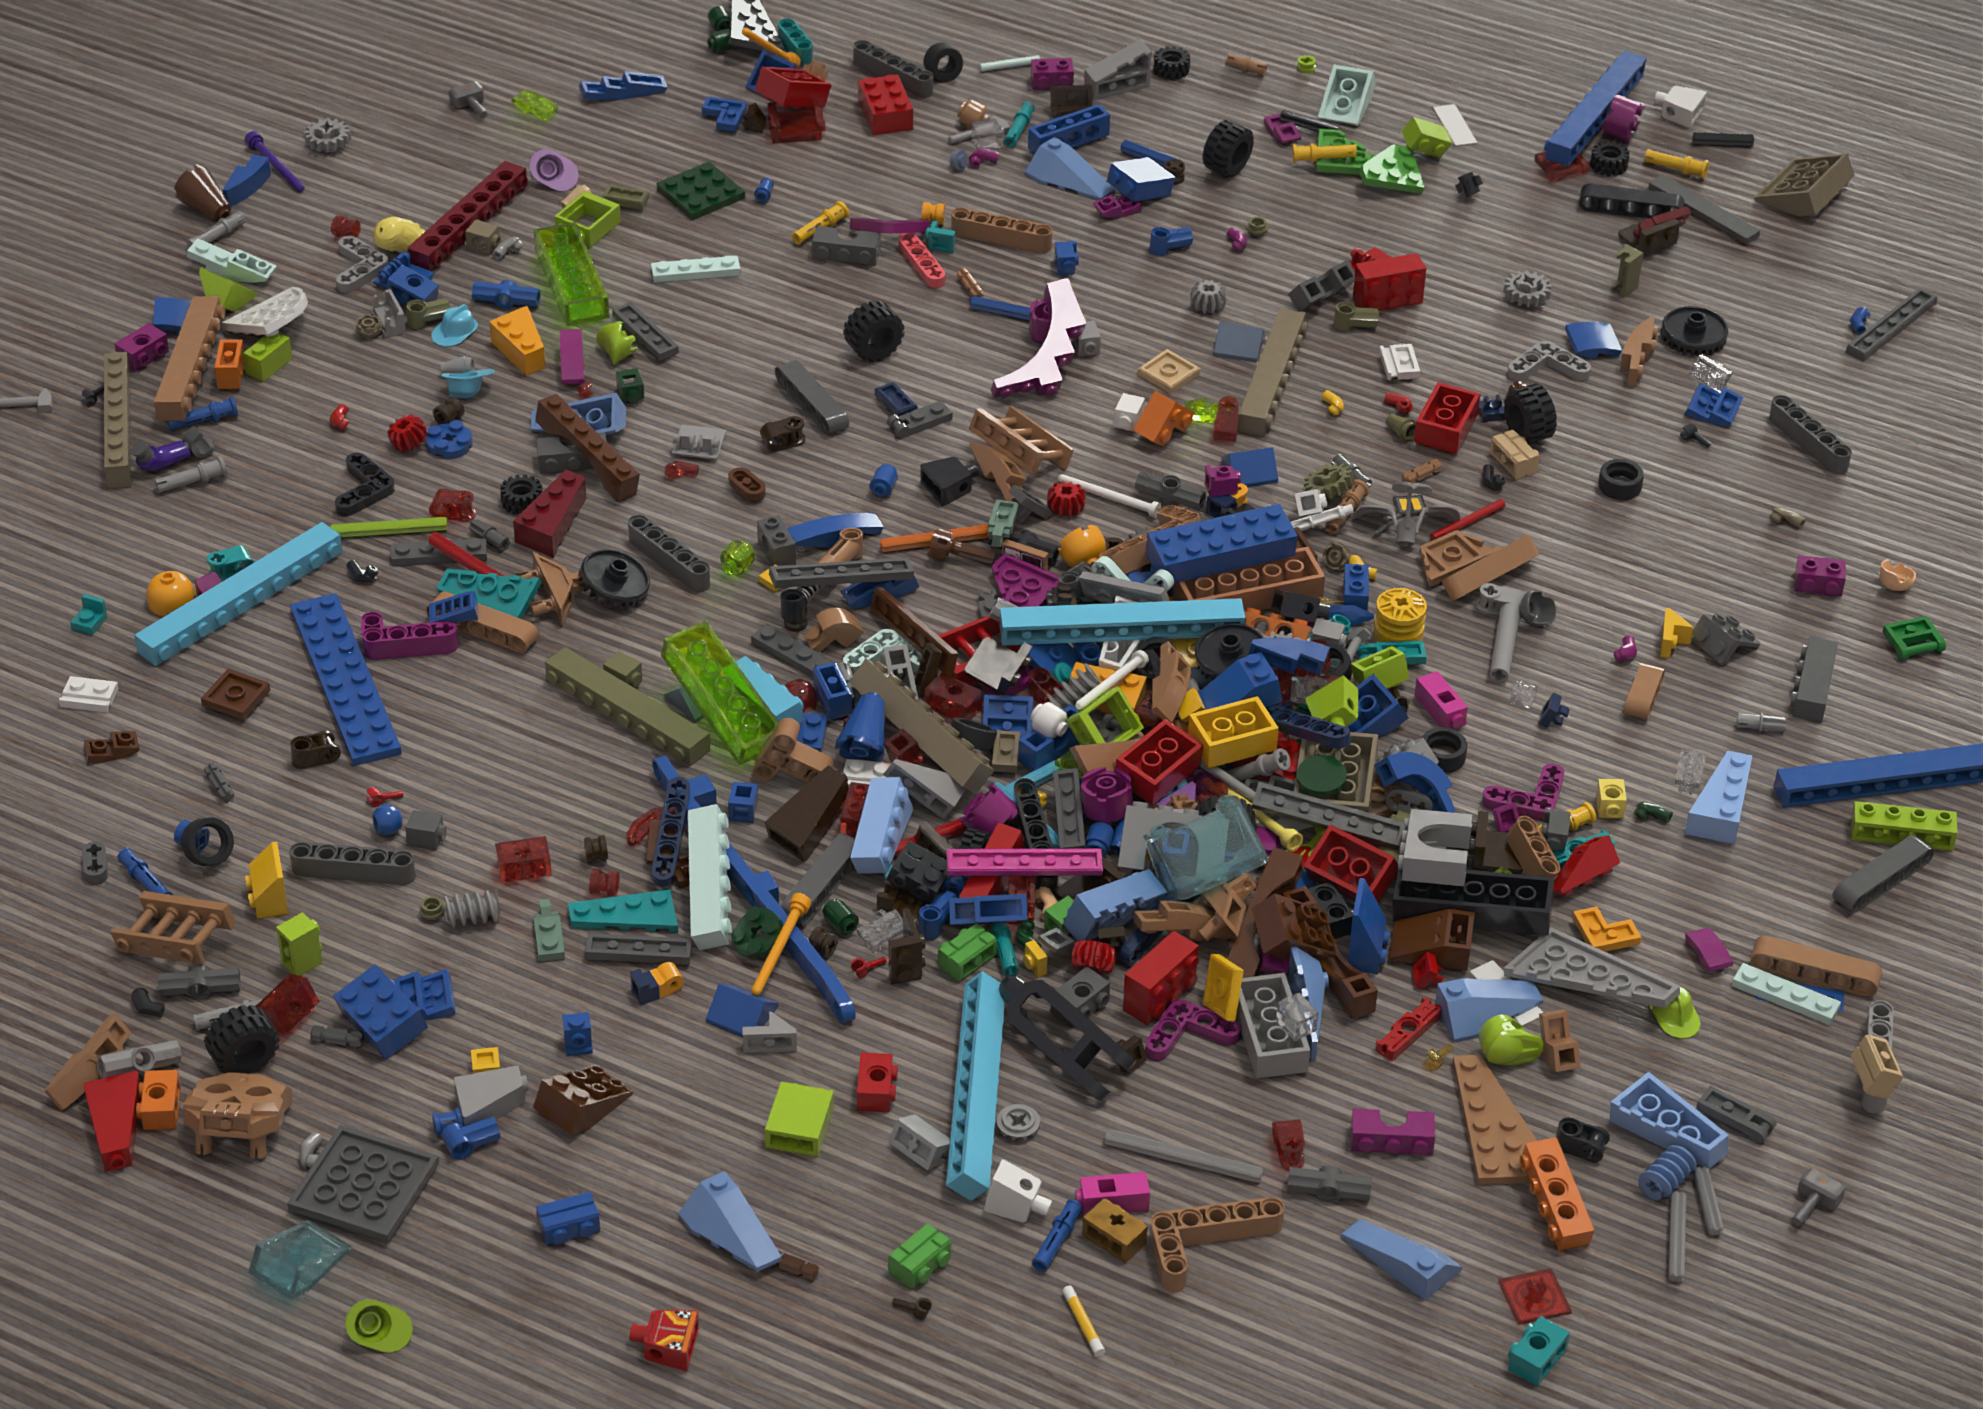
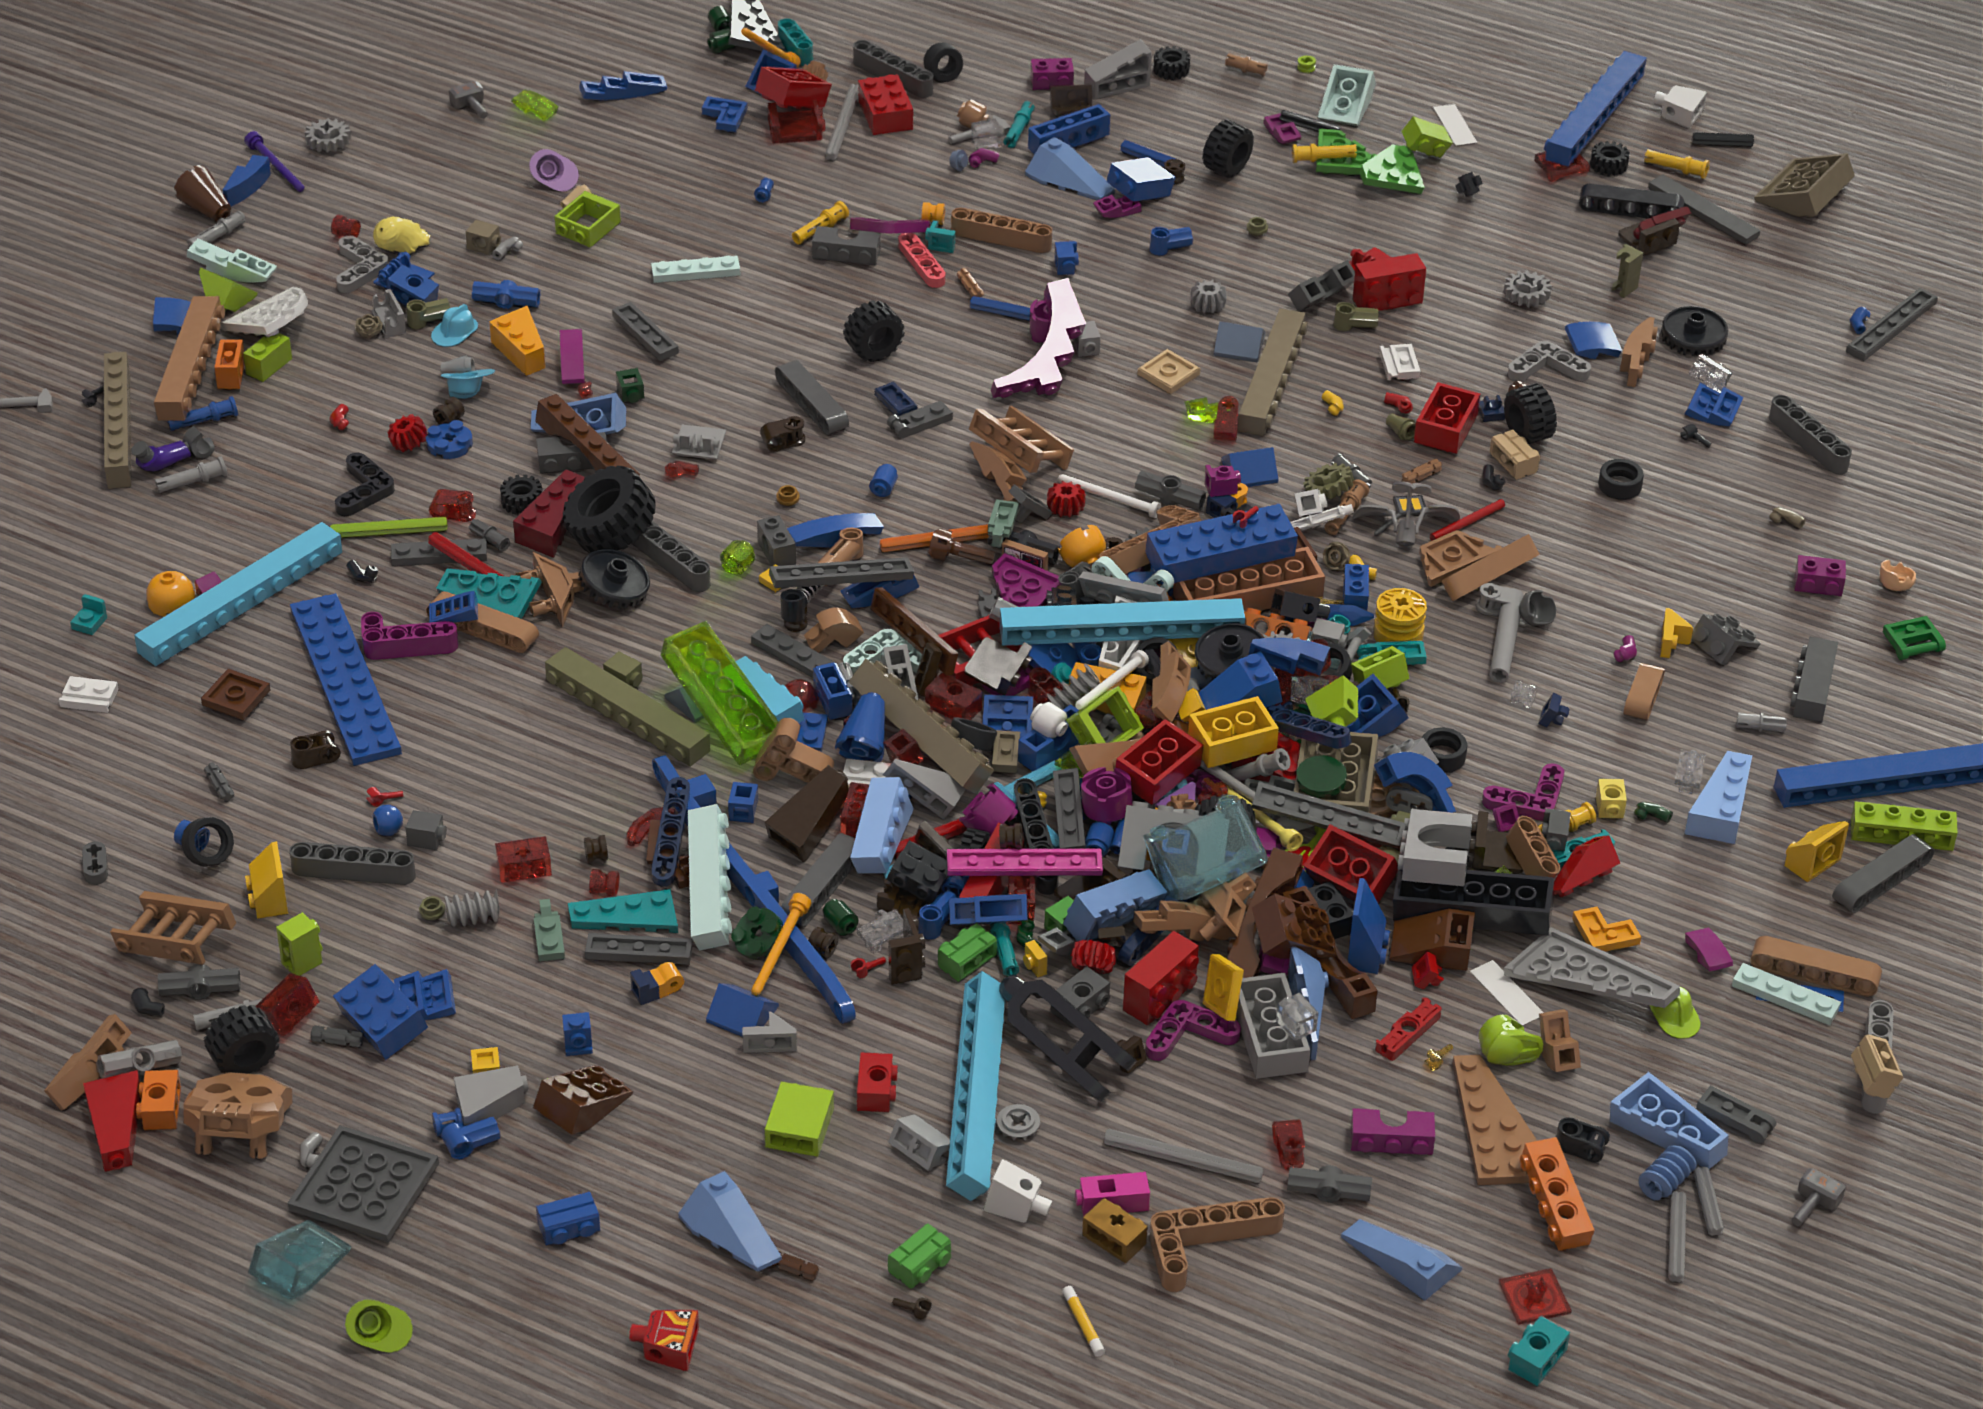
(117, 747): reddish brown slope -> none
(139, 870): blue pin -> none
(143, 346): magenta brick -> none
(229, 561): teal piece -> none
(479, 204): dark red brick -> none
(571, 274): clear neon green brick -> none
(609, 509): none -> black tyre
(615, 341): lime hair -> none
(626, 196): olive plate -> none
(700, 190): dark green plate -> none
(747, 484): reddish brown plate -> none
(754, 118): dark brown tile -> none
(788, 495): none -> pearl gold plate
(842, 123): none -> light grey axle
(947, 479): black torso -> none
(1007, 63): light aqua bar -> none
(1010, 836): none -> dark brown wheel
(1046, 896): light nougat arm -> none
(1062, 1226): blue pin -> none
(1128, 411): white brick -> none
(1161, 417): orange brick -> none
(1239, 238): magenta arm -> none
(1243, 516): none -> red hand
(1441, 701): dark pink brick -> none
(1472, 1002): medium blue wedge -> none
(1623, 118): magenta brick -> none
(1817, 850): none -> yellow slope

